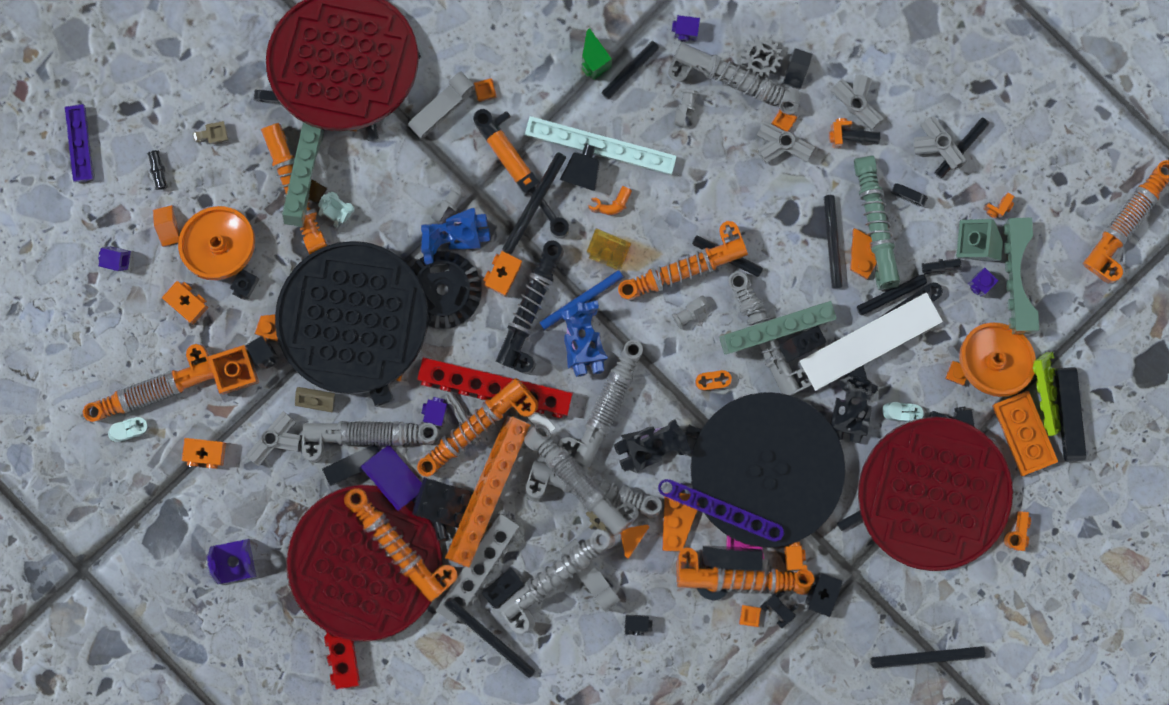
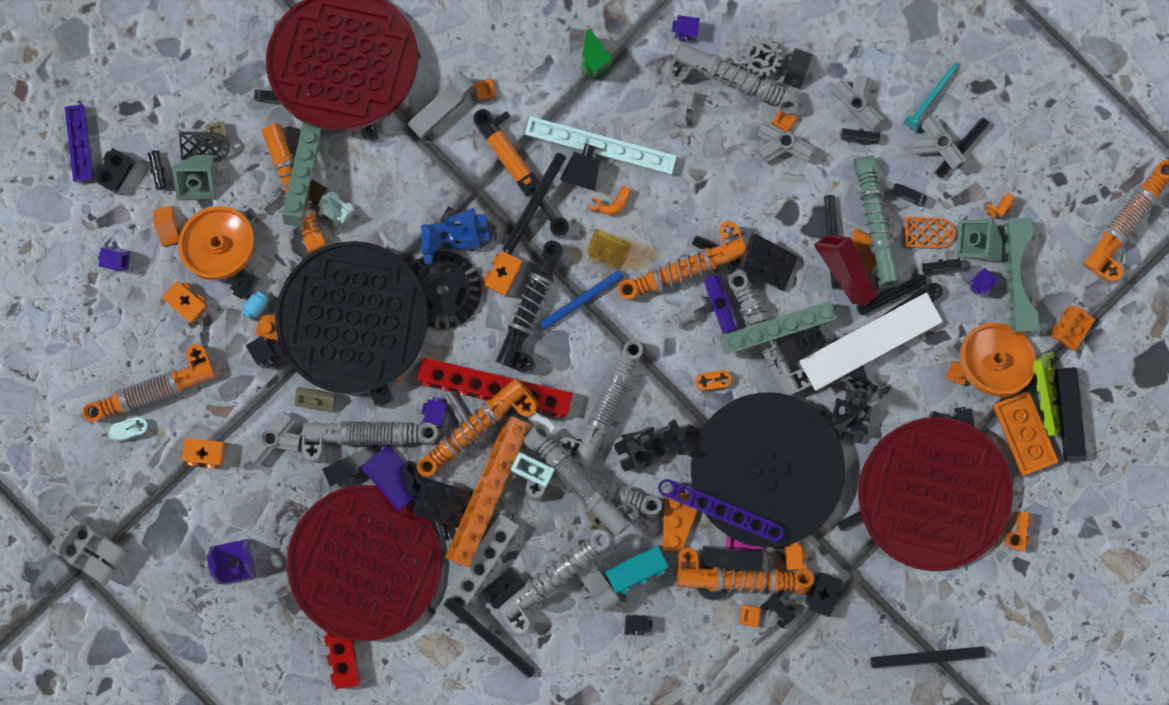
(85, 557): none -> light grey connector
(118, 173): none -> black brick
(195, 178): none -> sand green slope
(206, 134): none -> black window
(233, 369): orange brick -> none
(255, 305): none -> medium azure brick
(396, 548): orange piece -> none
(410, 479): none -> black beam
(532, 470): none -> light aqua slope
(579, 349): blue hips -> none
(630, 70): black axle -> none
(632, 537): orange slope -> none
(637, 570): none -> teal piece
(715, 292): none -> dark purple piece
(768, 262): none -> black plate
(835, 134): orange bracket -> none
(847, 268): none -> dark red slope
(894, 410): light aqua piece -> none
(907, 232): none -> orange window
(912, 121): none -> teal piece
(1072, 327): none -> orange bracket

